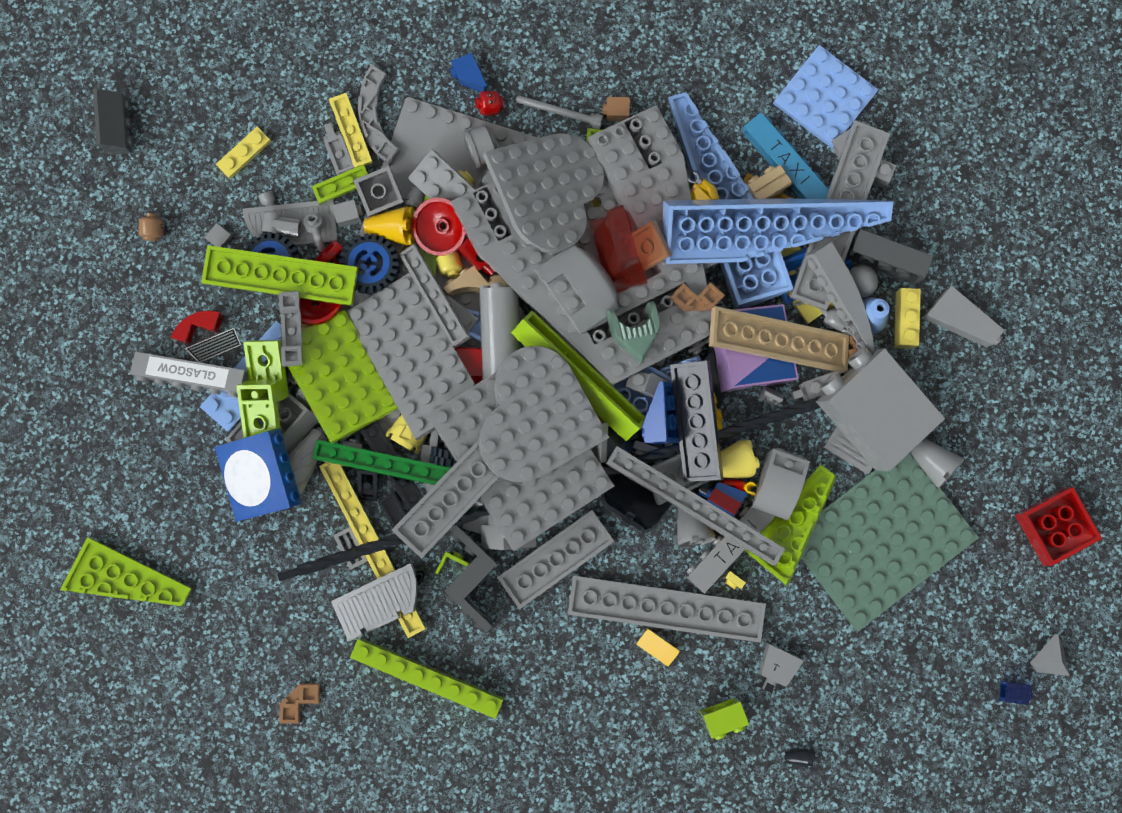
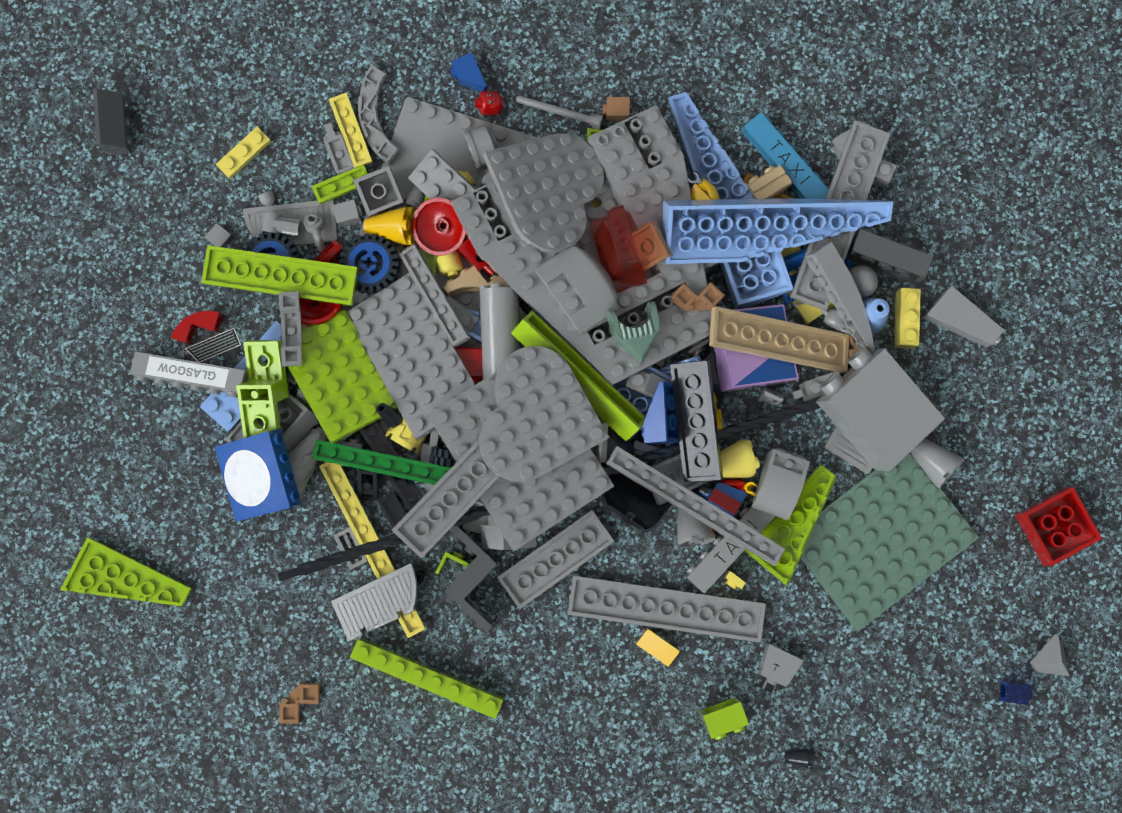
(151, 227): medium nougat head -> none
(389, 415): none -> black cone
(825, 96): light blue plate -> none

